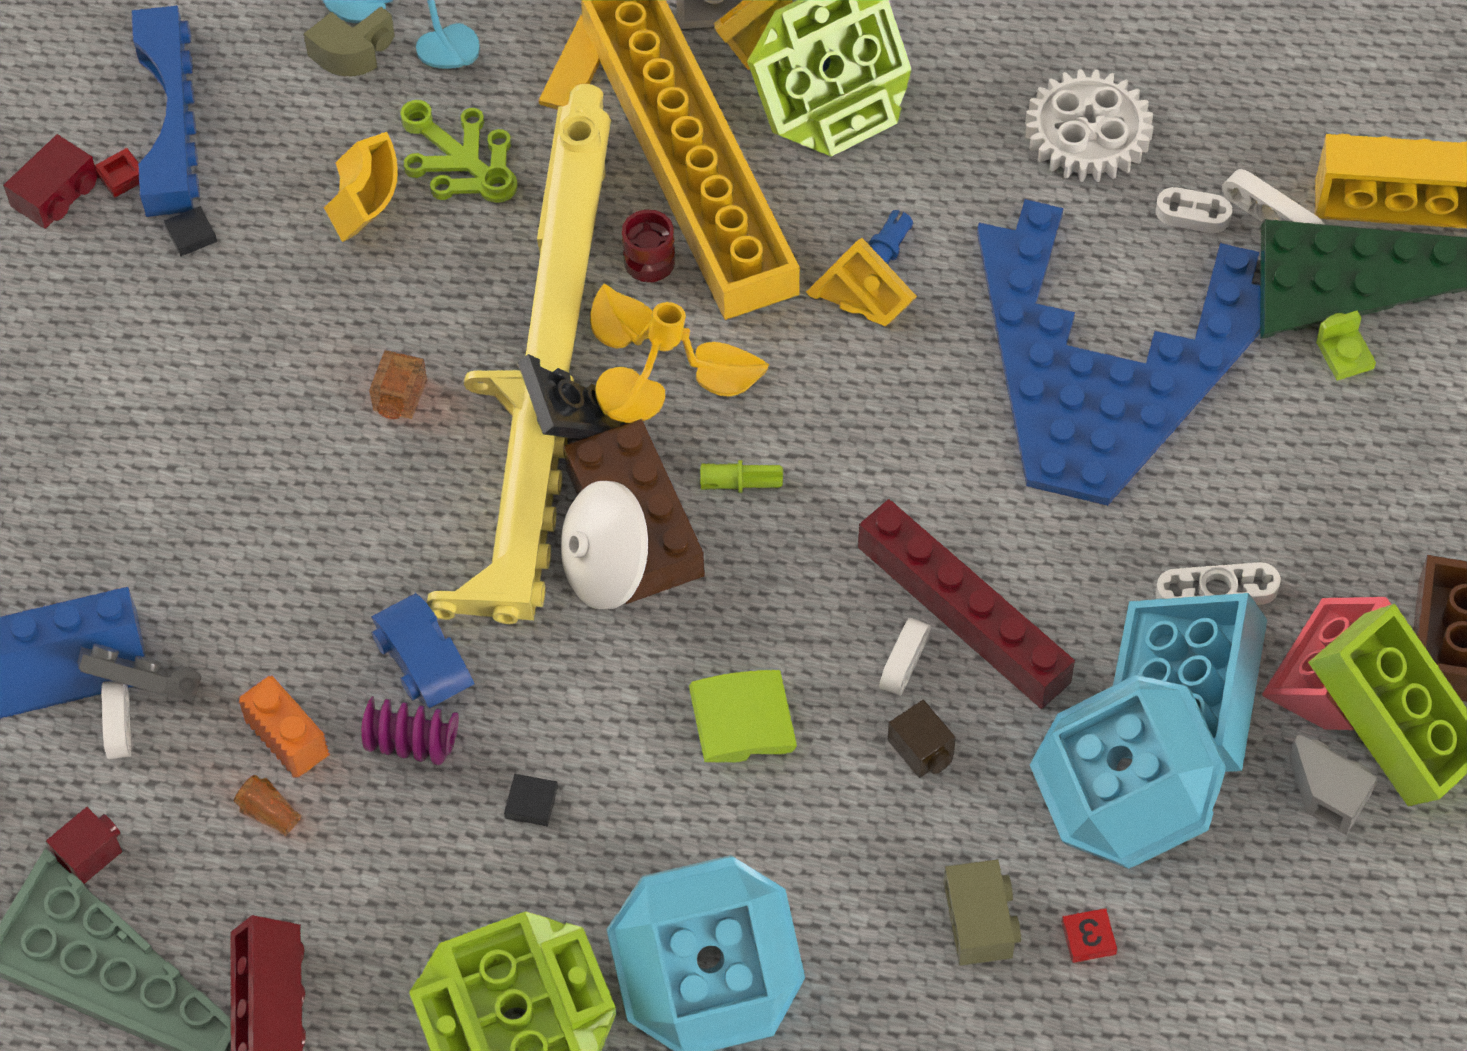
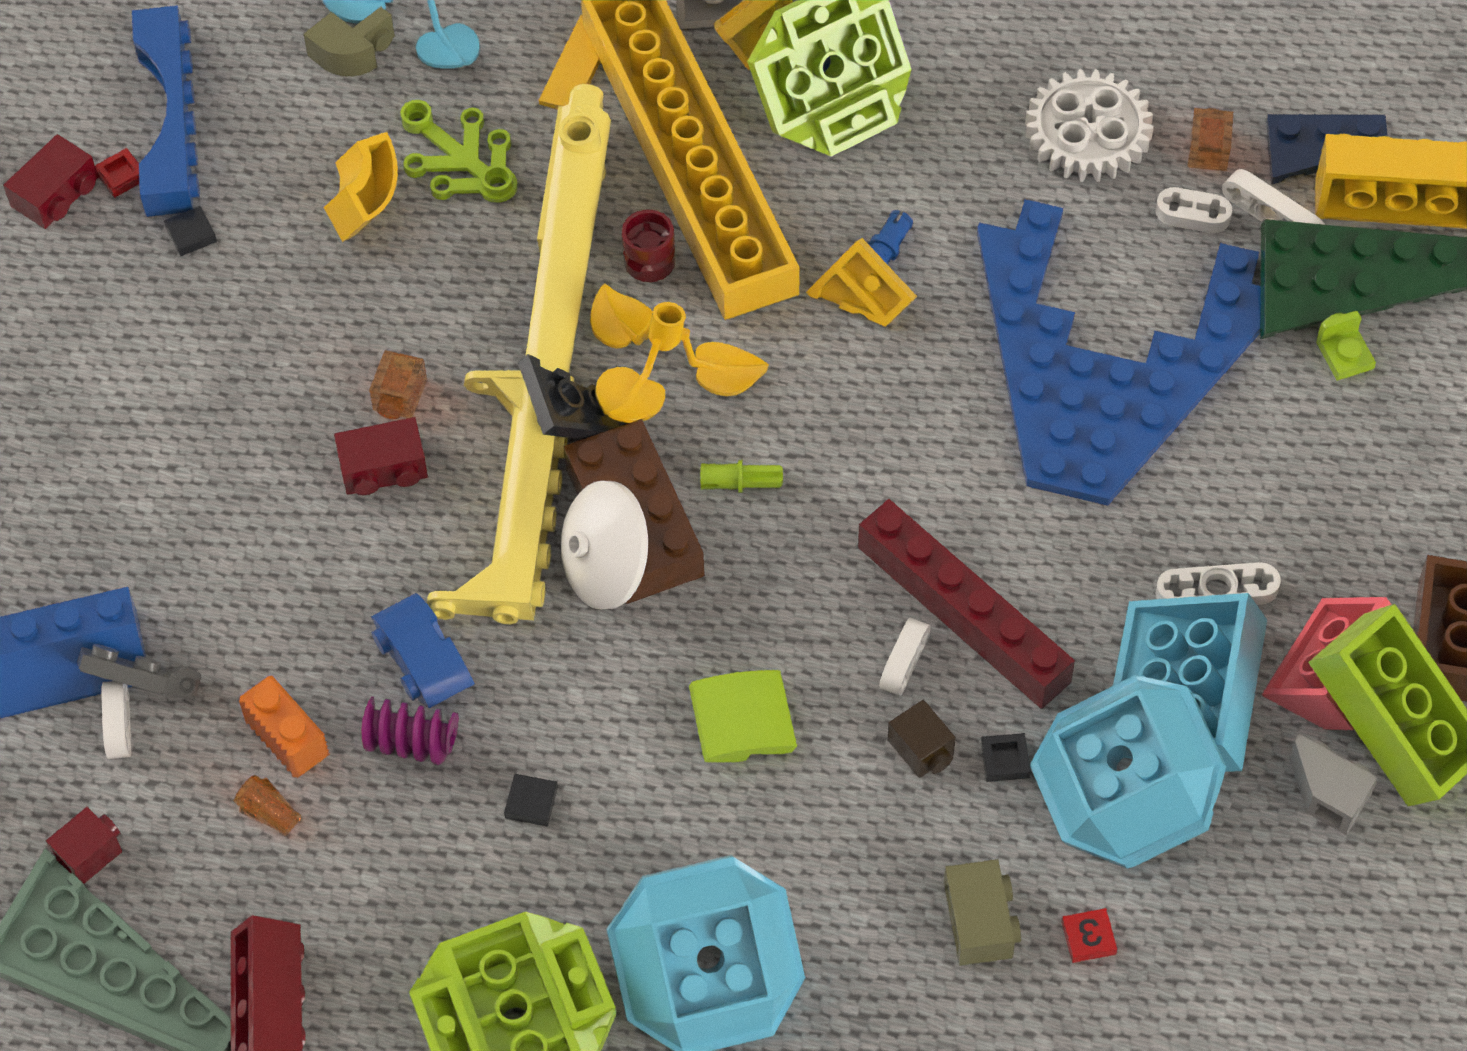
(381, 456): none -> dark red brick
(1005, 757): none -> black tile
(1210, 139): none -> clear orange brick
(1298, 139): none -> dark blue wing

